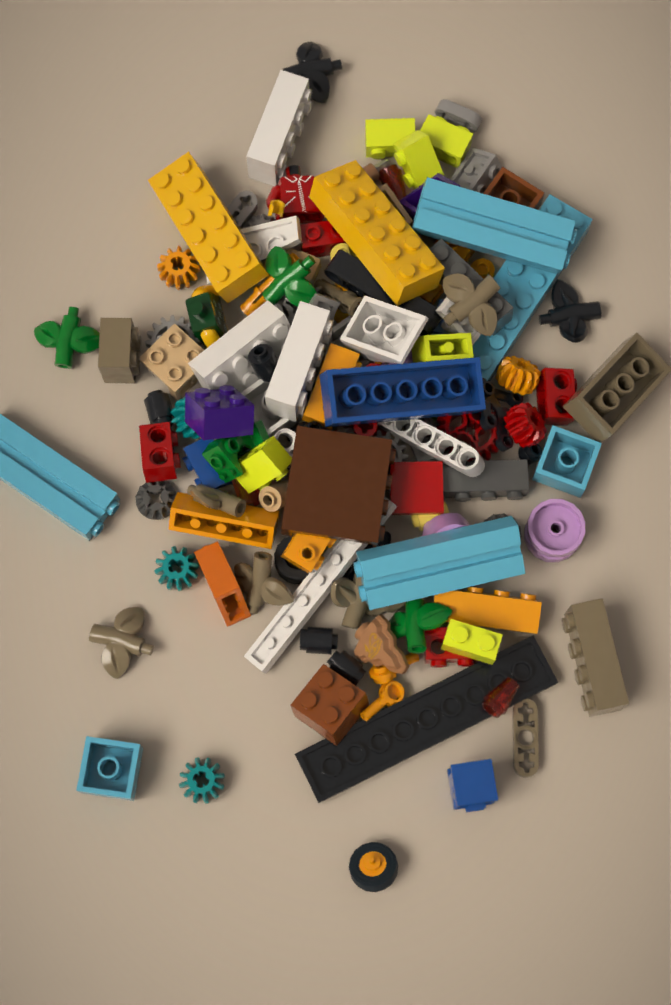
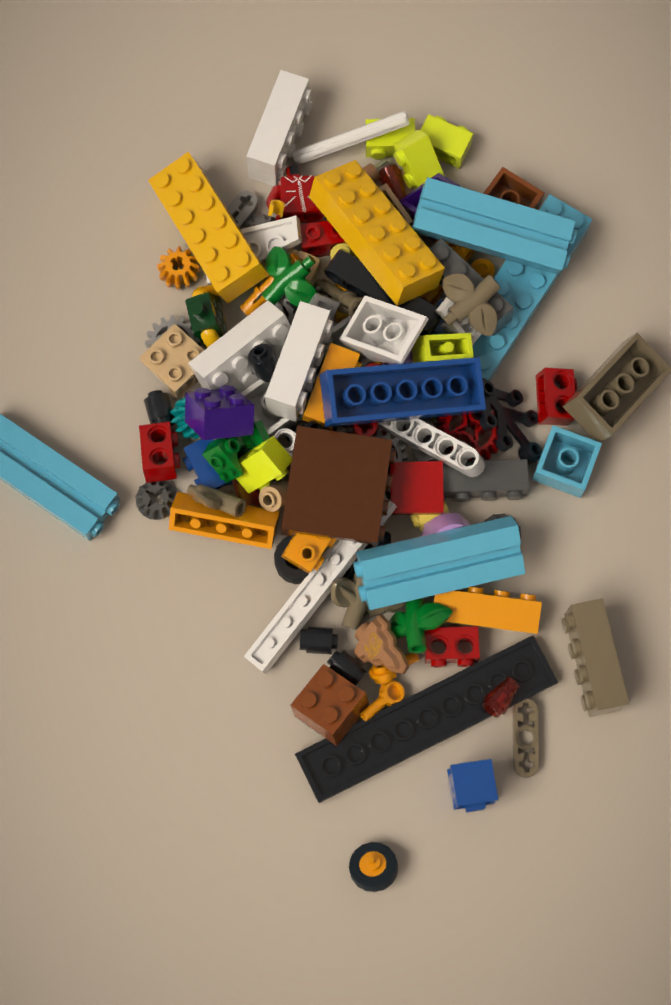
(67, 338): green plant -> none
(110, 768): medium azure brick -> none
(118, 350): dark tan brick -> none
(121, 640): dark tan plant -> none
(175, 577): teal gear -> none
(194, 786): teal gear -> none
(222, 583): orange slope -> none
(260, 584): dark tan plant -> none
(315, 69): black plant -> none
(351, 137): none -> white axle
(458, 115): light grey beam -> none
(471, 641): neon yellow brick -> none
(477, 170): light grey bracket -> none
(518, 375): light orange gear -> none
(525, 424): red gear -> none
(558, 515): lavender wheel -> none
(569, 312): black plant -> none

